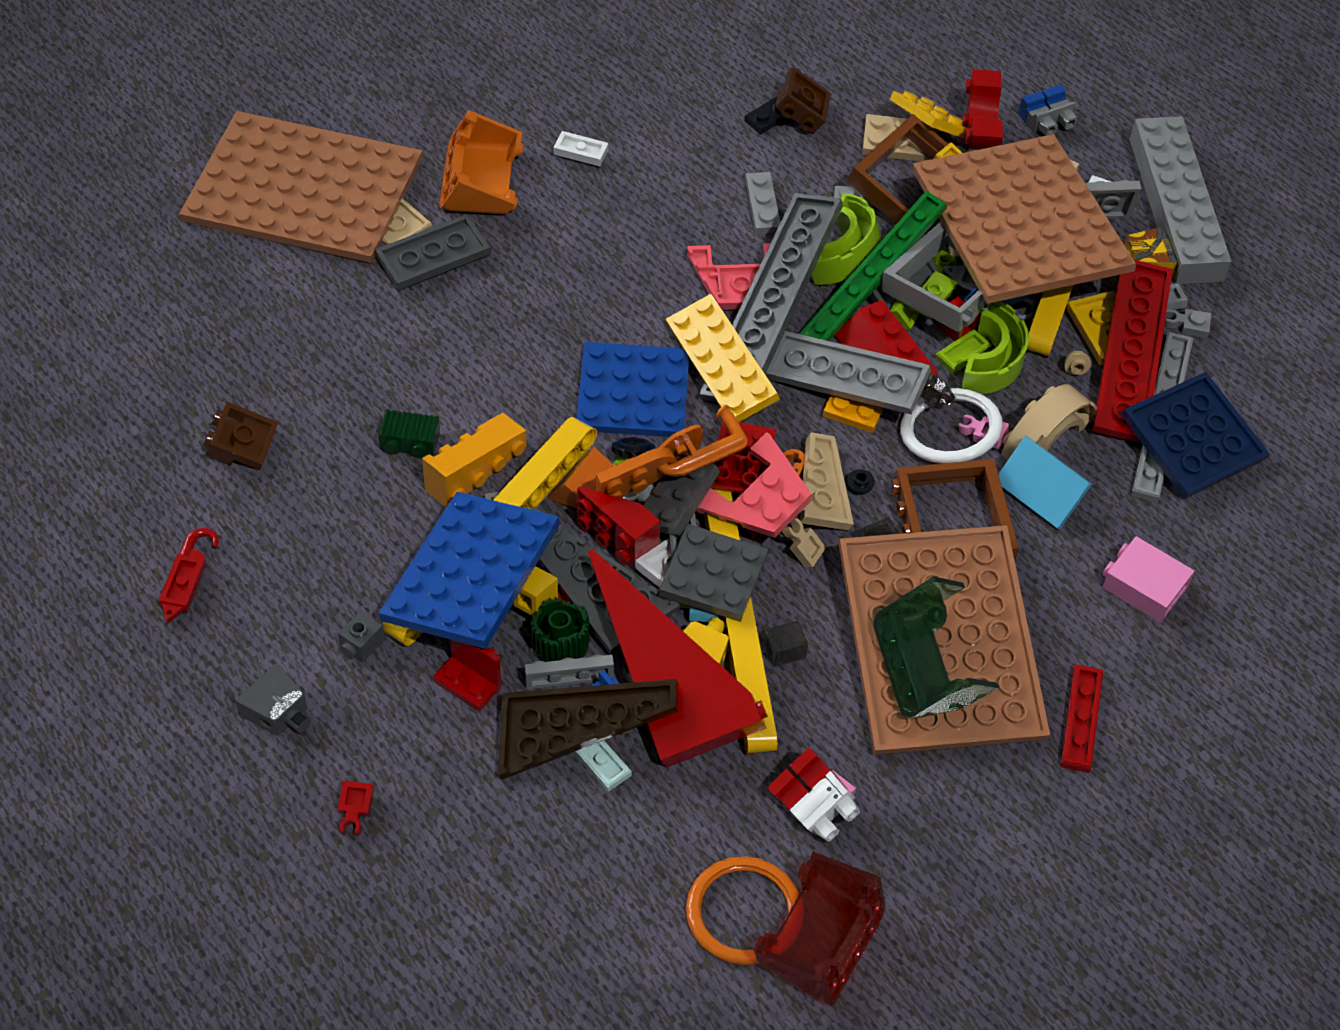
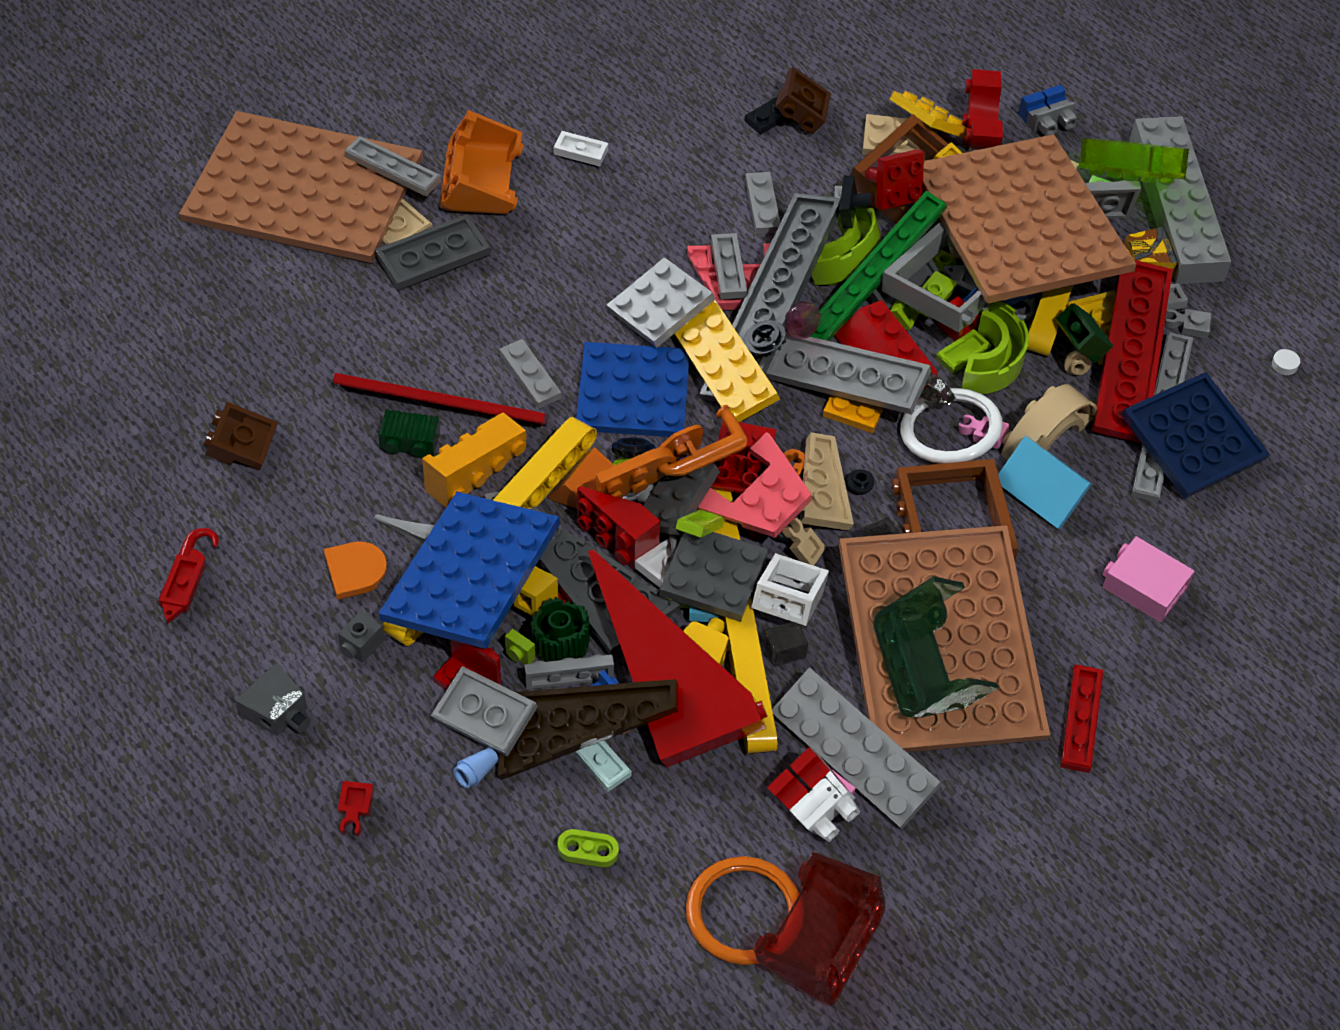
(355, 568): none -> orange tile
(392, 166): none -> light grey tile
(414, 531): none -> light grey piece
(439, 398): none -> red tile
(475, 767): none -> light blue cone
(484, 711): none -> light grey tile
(519, 647): none -> lime plate
(530, 373): none -> light grey plate
(588, 847): none -> lime plate
(660, 302): none -> light grey plate
(700, 523): none -> lime tile
(728, 266): none -> light grey plate
(767, 329): none -> black gear
(797, 604): none -> white window
(802, 320): none -> clear pink head
(851, 200): none -> black tile
(856, 748): none -> light grey plate
(898, 178): none -> red plate
(1084, 332): none -> dark green brick
(1134, 160): none -> clear neon green brick
(1285, 362): none -> white tile

